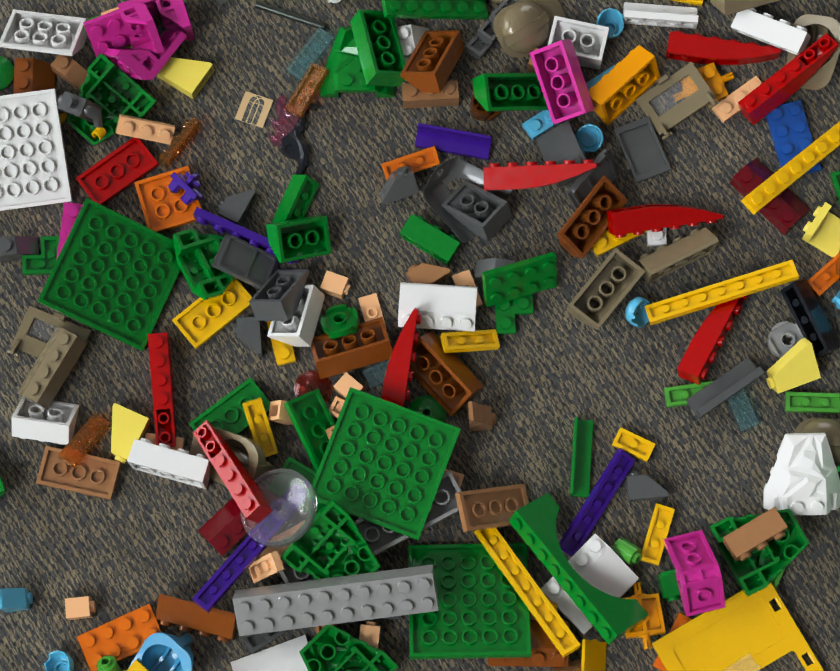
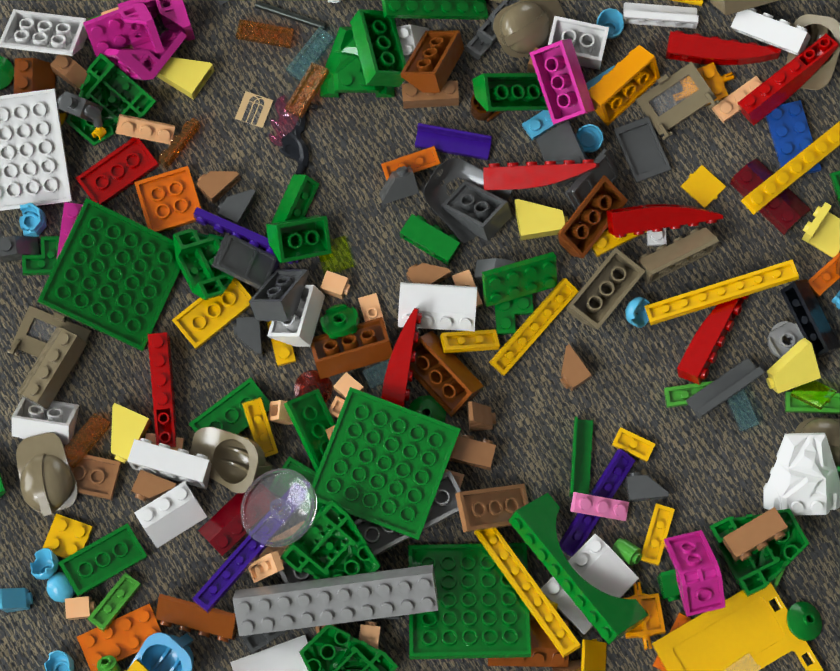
(33, 220): none -> medium azure hair
(45, 474): none -> dark tan piece
(45, 564): none -> medium azure hair
(59, 588): none -> medium azure hair
(67, 536): none -> yellow plate
(102, 560): none -> green plate
(114, 602): none -> bright green plate
(150, 486): none -> medium nougat slope
(170, 514): none -> white slope
(180, 182): dark purple hips -> none
(217, 183): none -> medium nougat slope
(233, 474): red slope -> none
(265, 33): none -> clear orange plate
(339, 258): none -> clear neon green piece
(473, 452): none -> medium nougat brick
(533, 326): none -> yellow plate
(538, 220): none -> light yellow slope
(573, 370): none -> medium nougat slope
(599, 506): none -> bright pink plate
(703, 186): none -> yellow piece
(798, 622): none -> green dish
(814, 394): none -> clear neon green piece

